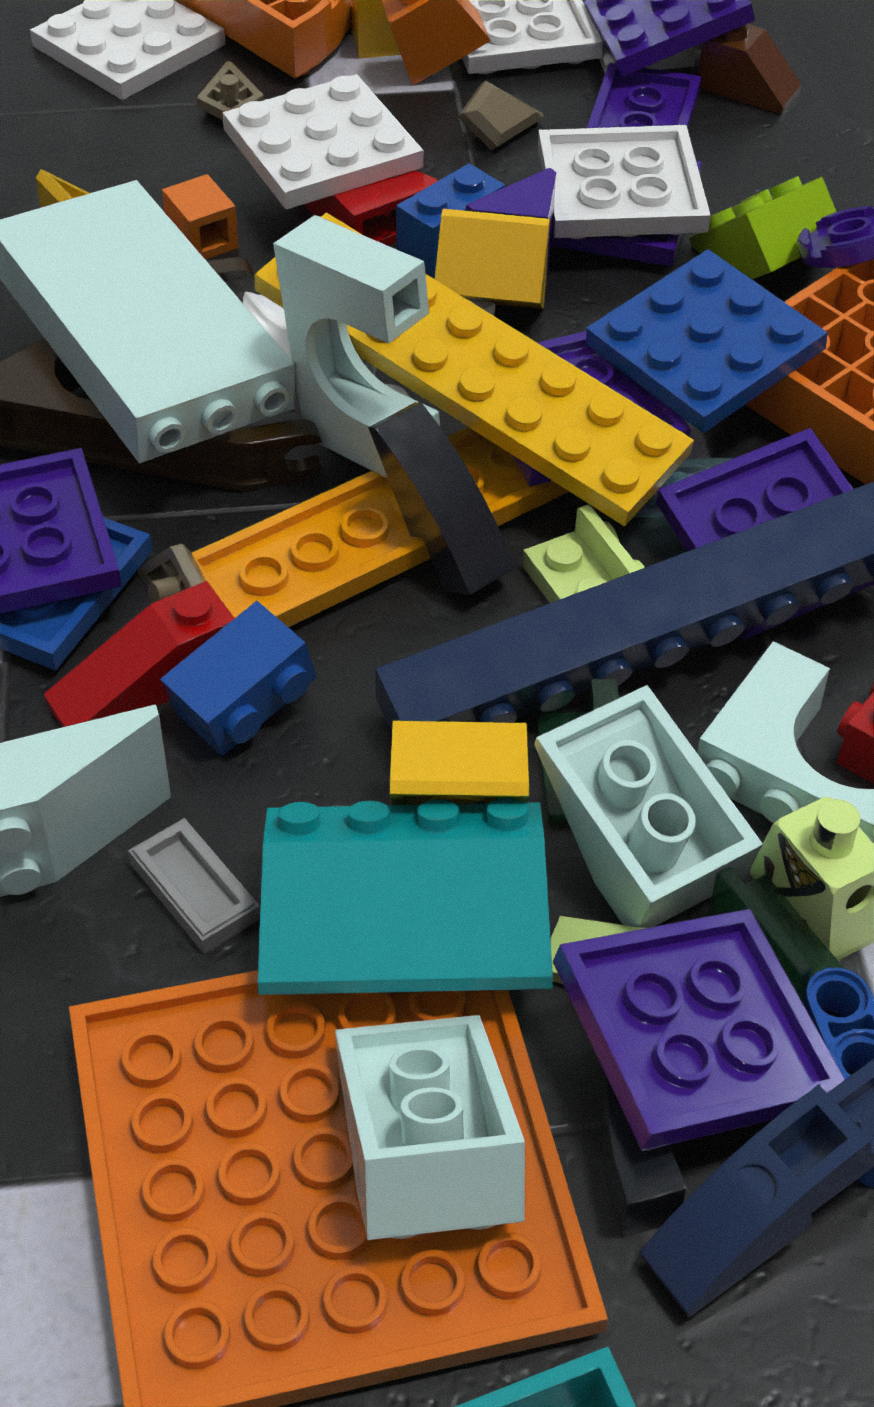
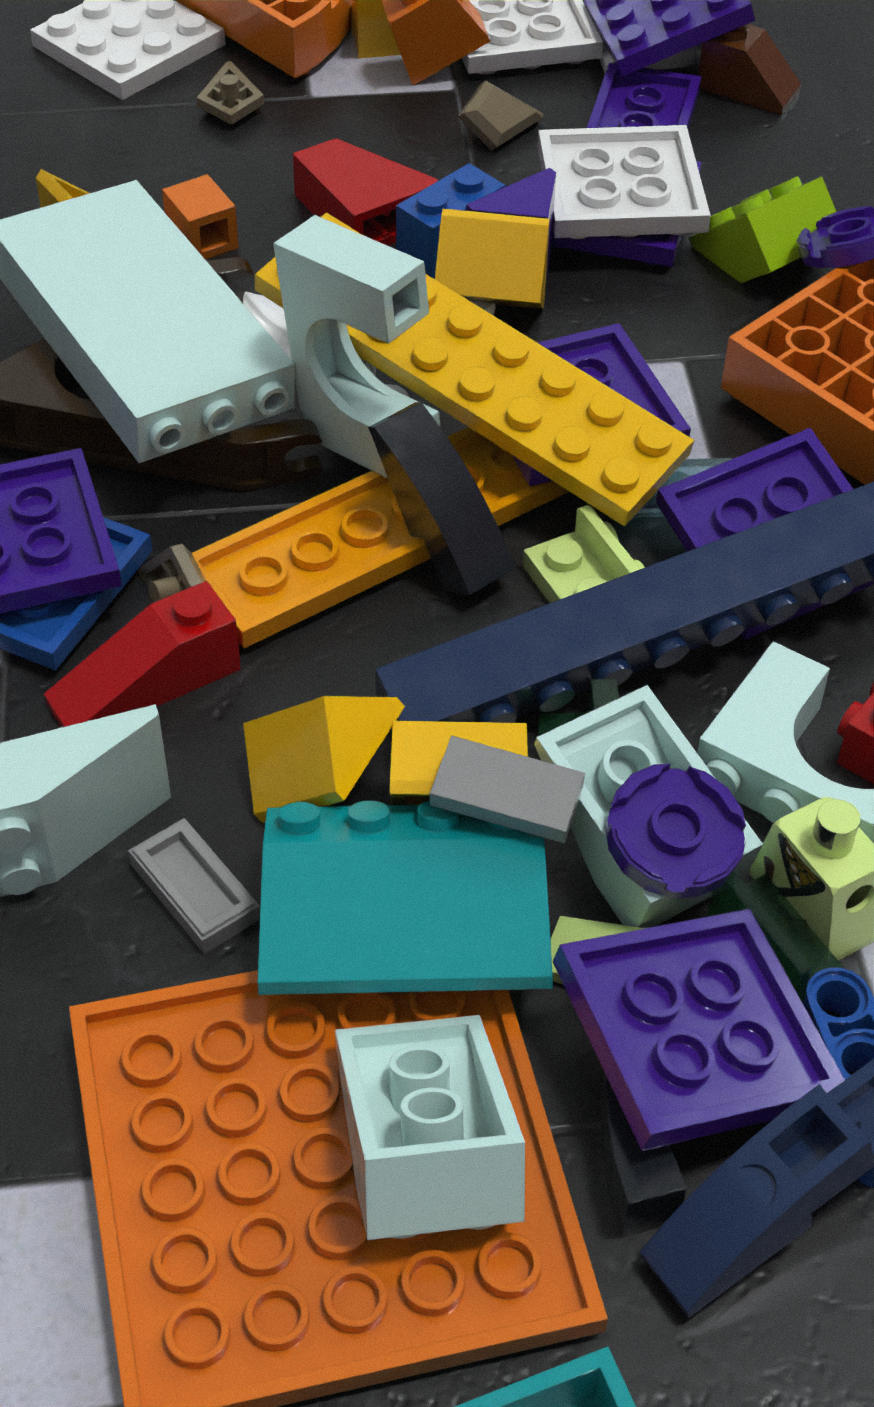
(240, 678): blue brick -> none
(315, 749): none -> yellow slope
(322, 140): white plate -> none
(507, 789): none -> light grey tile
(675, 831): none -> dark purple tile
(706, 340): blue plate -> none

